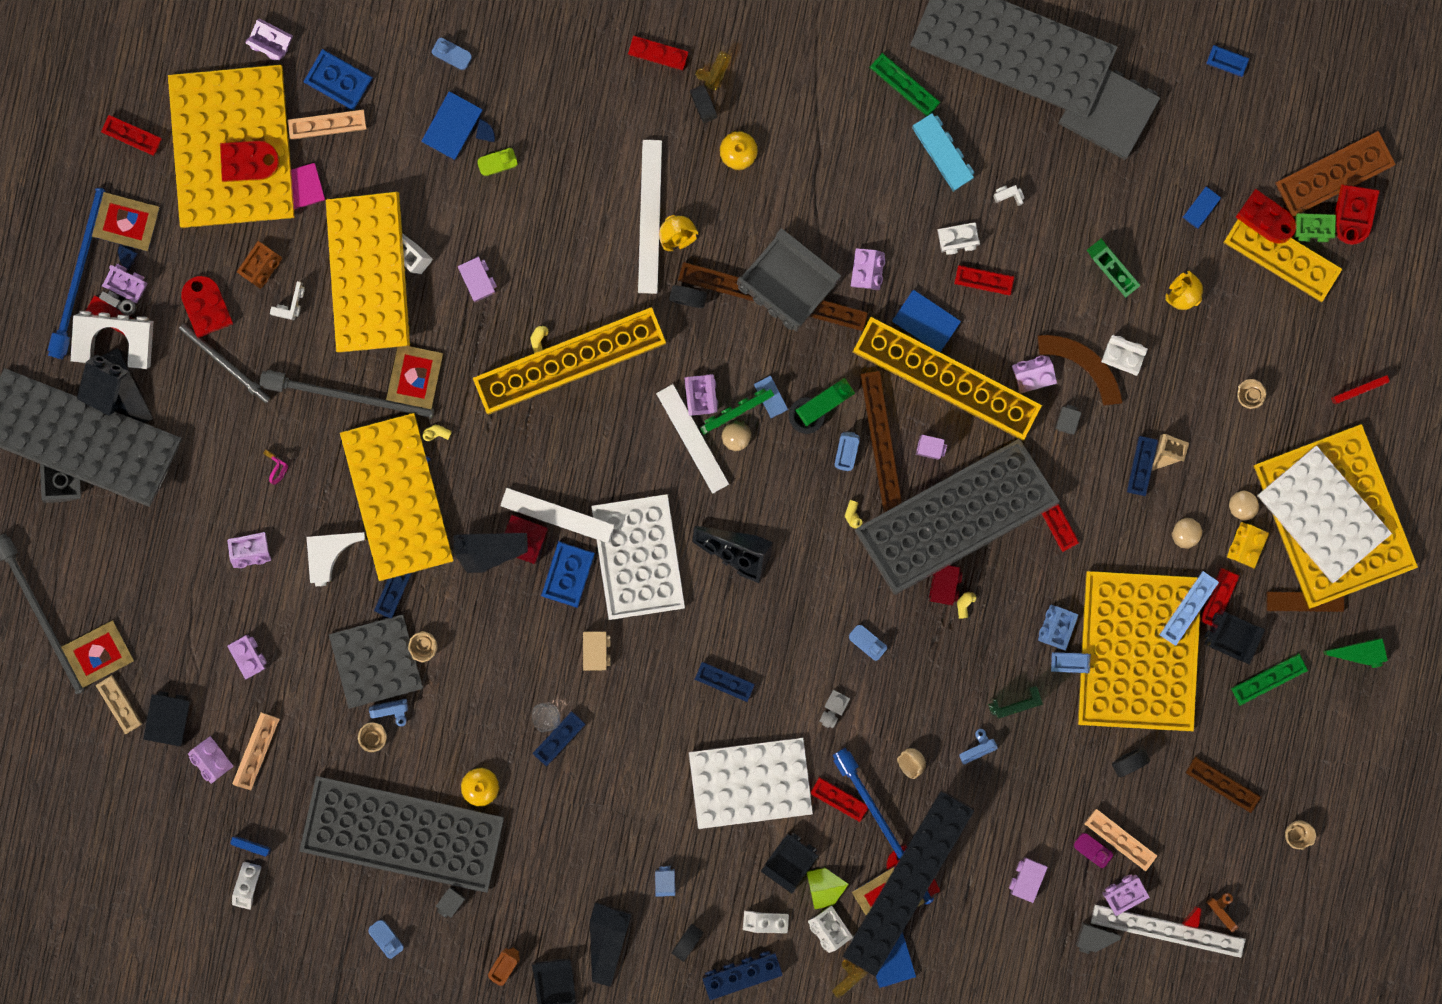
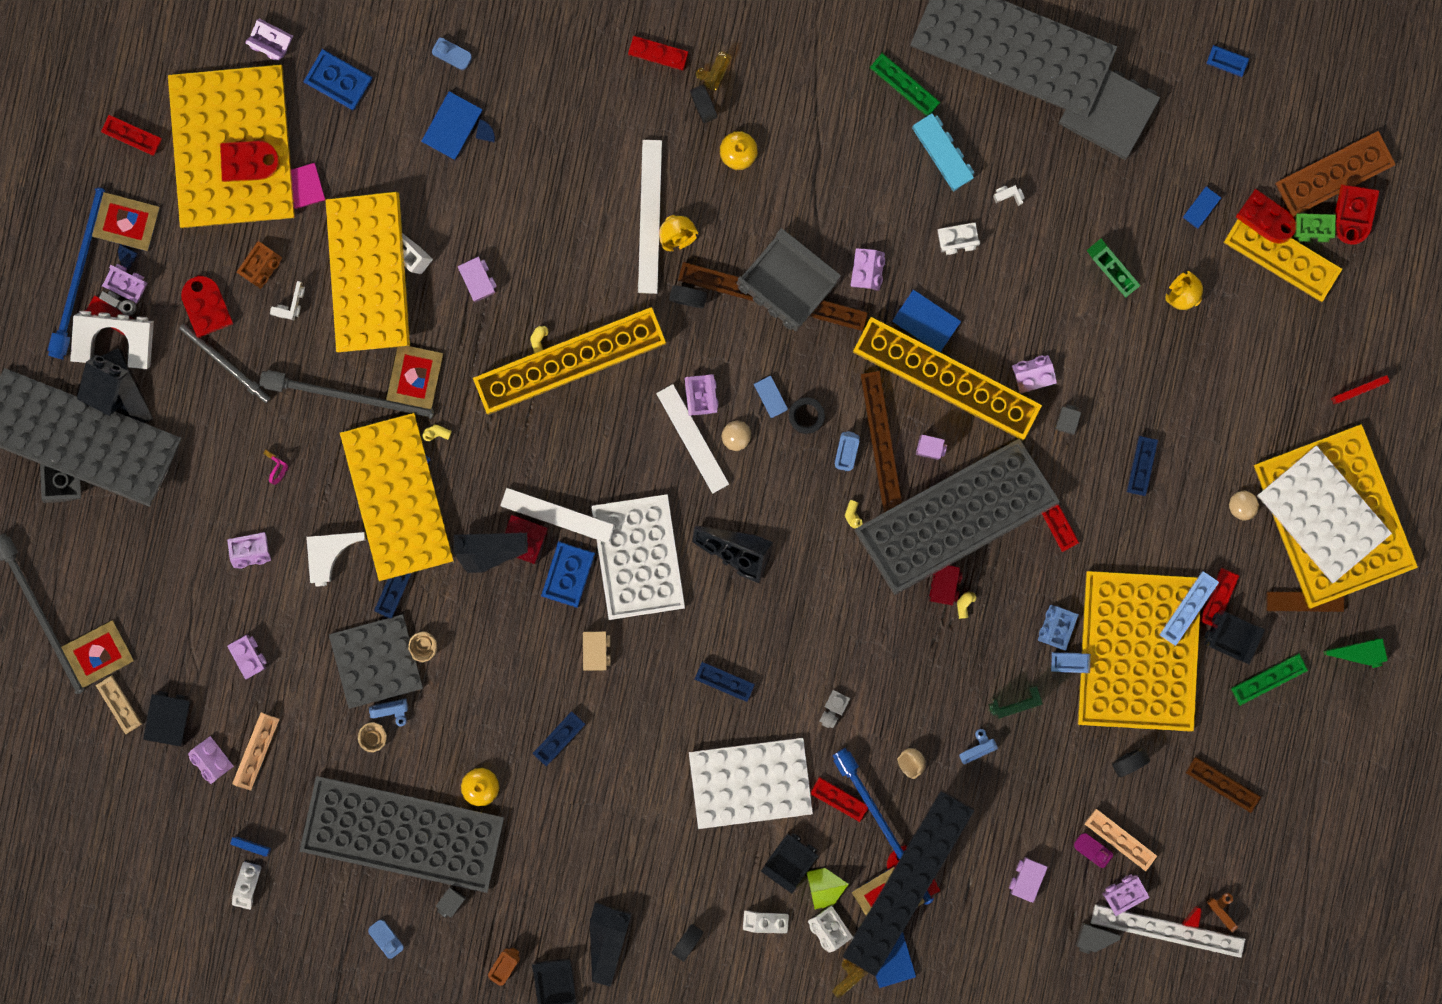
(327, 124): light nougat plate -> none
(497, 162): lime piece -> none
(546, 717): clear hair -> none
(665, 881): medium blue slope -> none
(729, 413): green wing -> none
(742, 976): dark blue brick -> none
(825, 402): green slope -> none
(867, 642): medium blue piece -> none
(984, 280): red tile -> none
(1087, 360): reddish brown tile -> none
(1124, 354): white bracket -> none
(1169, 451): tan slope -> none
(1187, 533): tan hair -> none
(1247, 544): yellow bracket -> none
(1251, 394): tan hair -> none
(1300, 835): tan hair -> none

